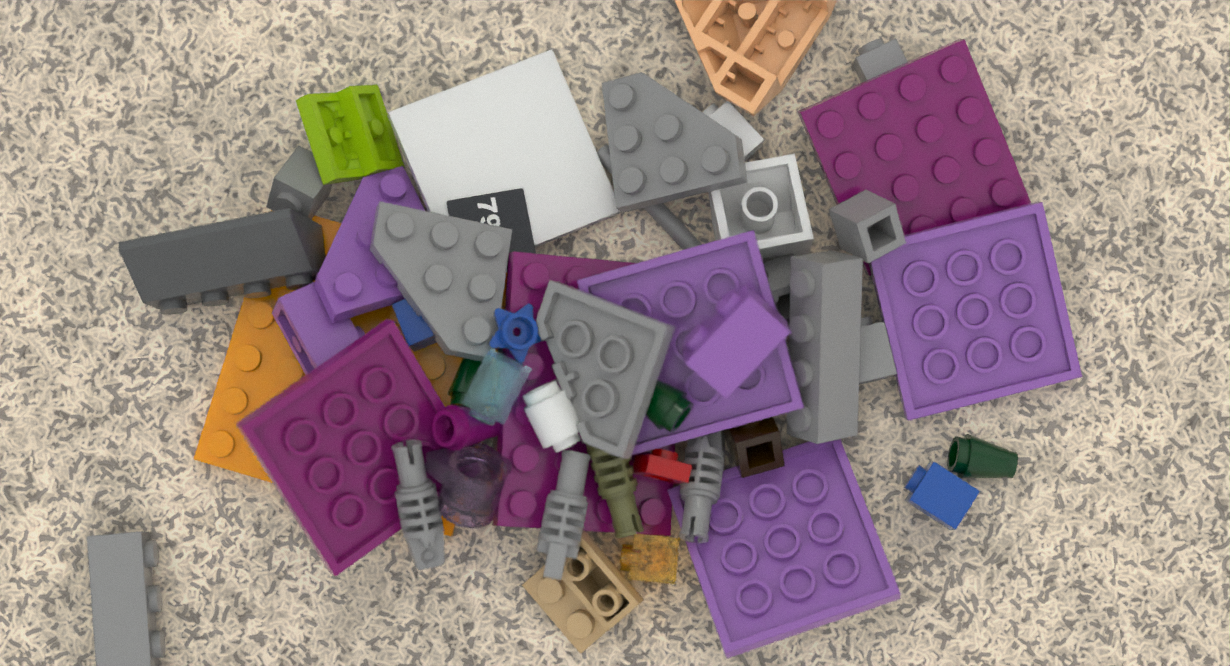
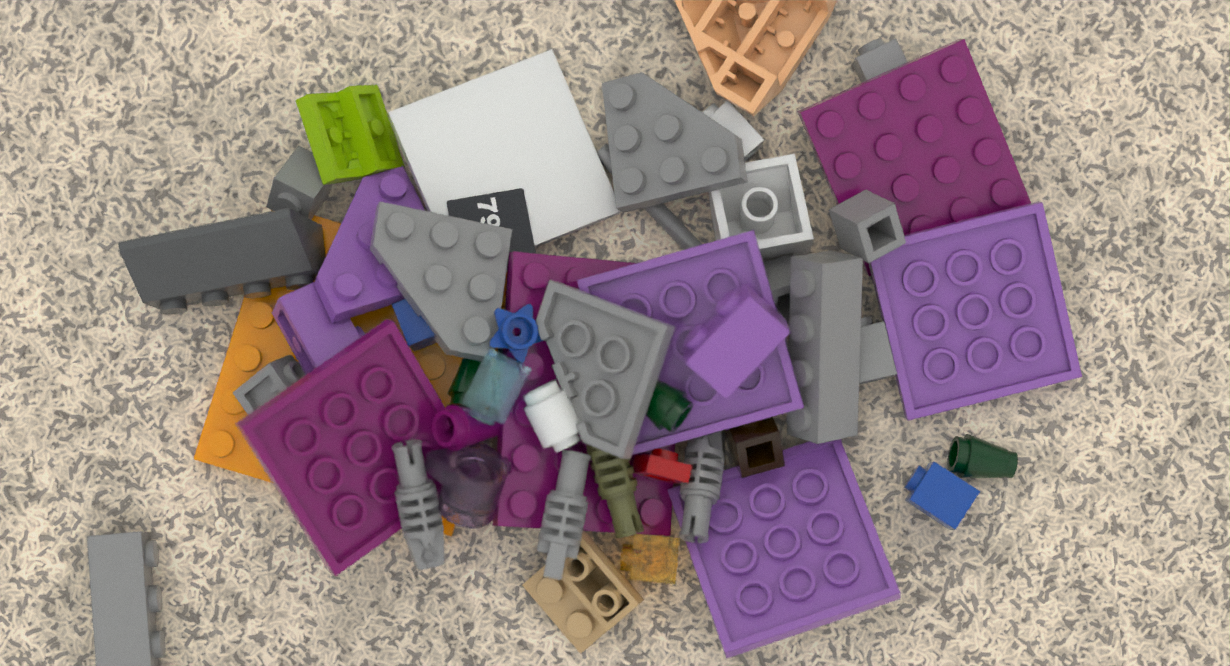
(268, 383): none -> light grey bracket

